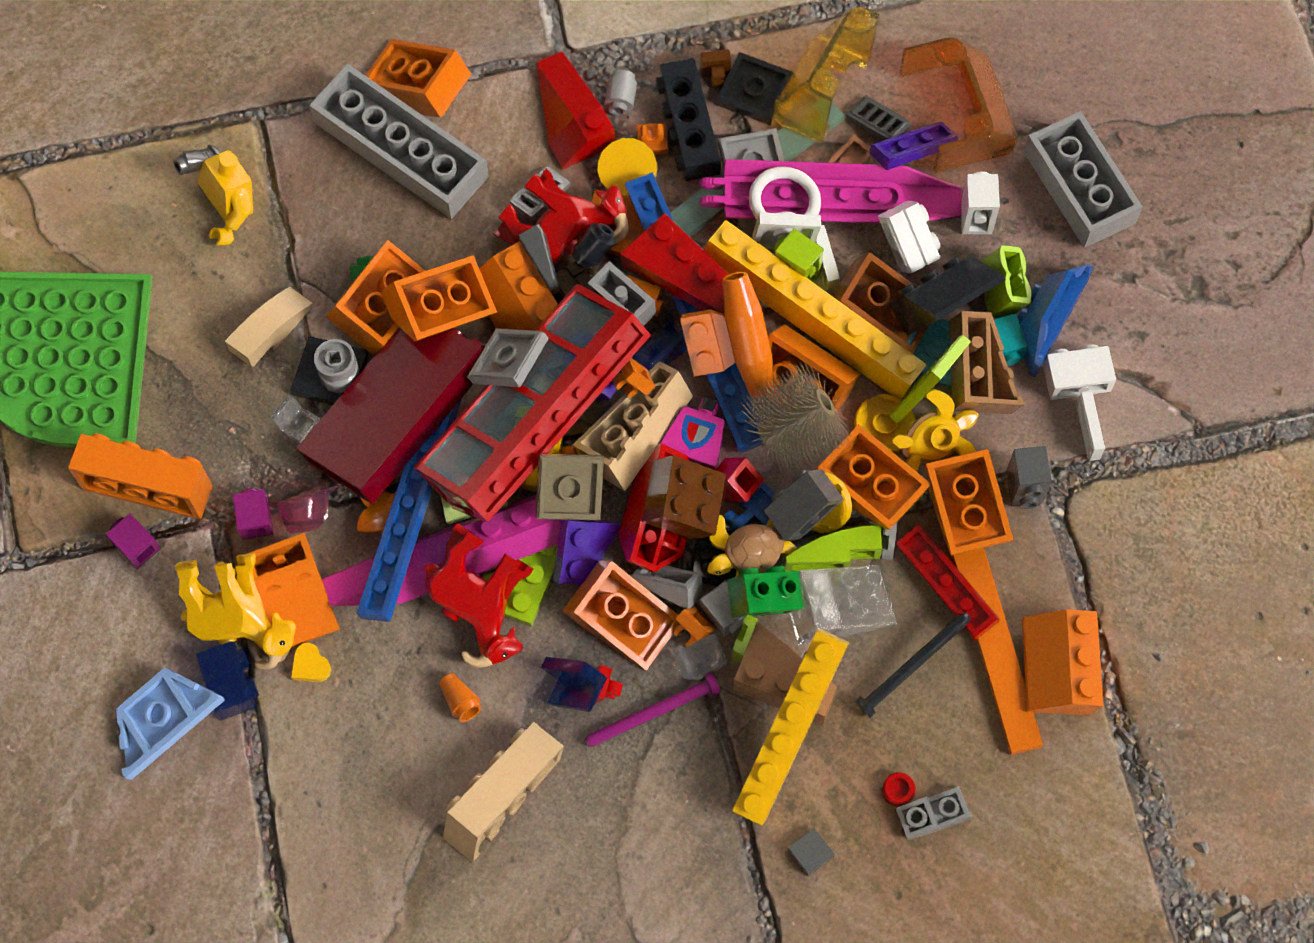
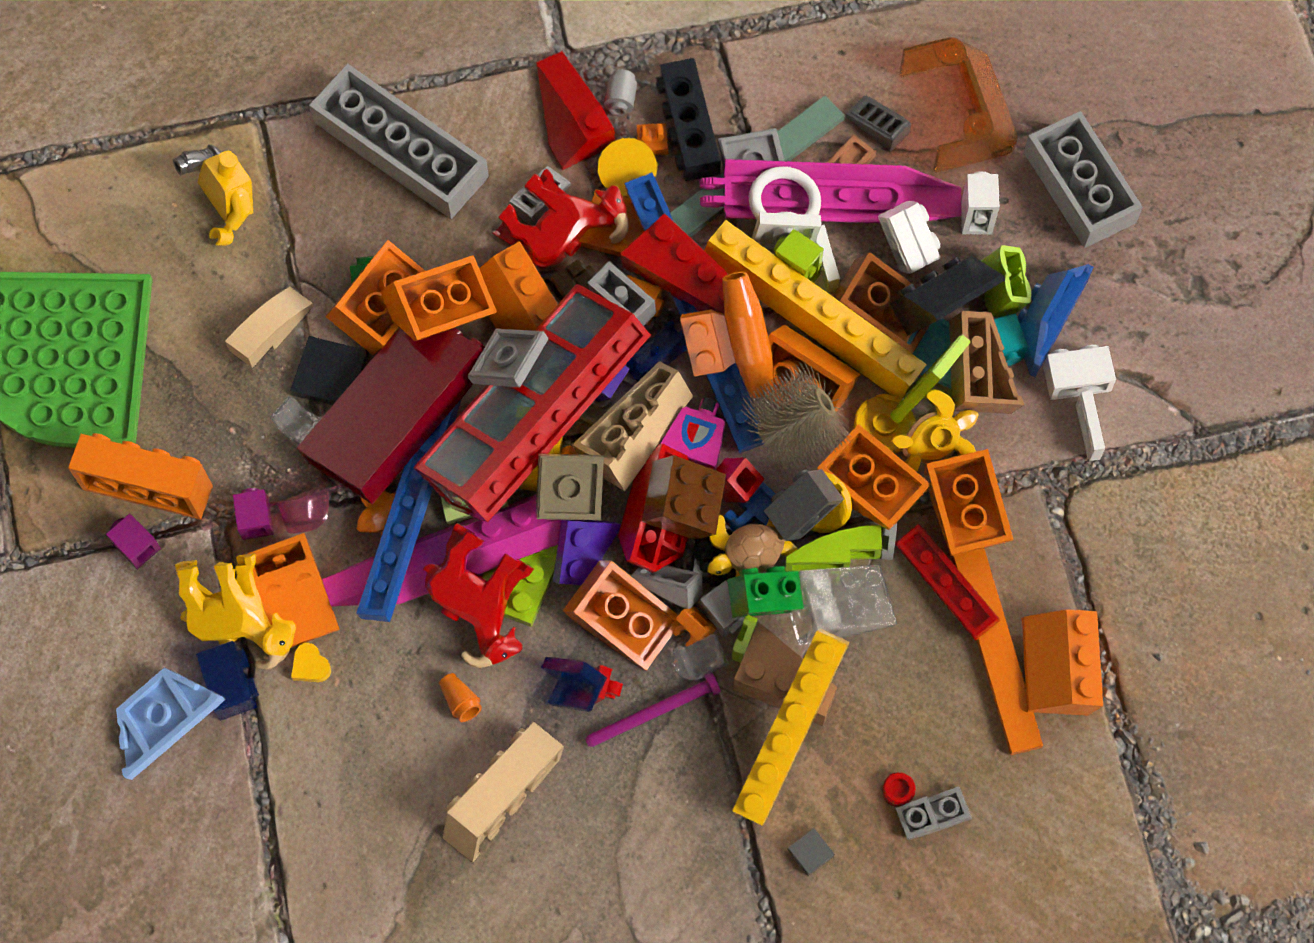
(336, 365): light grey wheel -> none
(420, 75): orange slope -> none
(537, 247): dark grey slope -> none
(593, 245): black brick -> none
(636, 377): orange tile -> none
(715, 65): reddish brown tile -> none
(753, 88): black tile -> none
(811, 88): clear yellow windscreen -> none
(908, 668): black bar -> none
(912, 145): dark purple tile -> none
(1028, 476): dark grey brick -> none

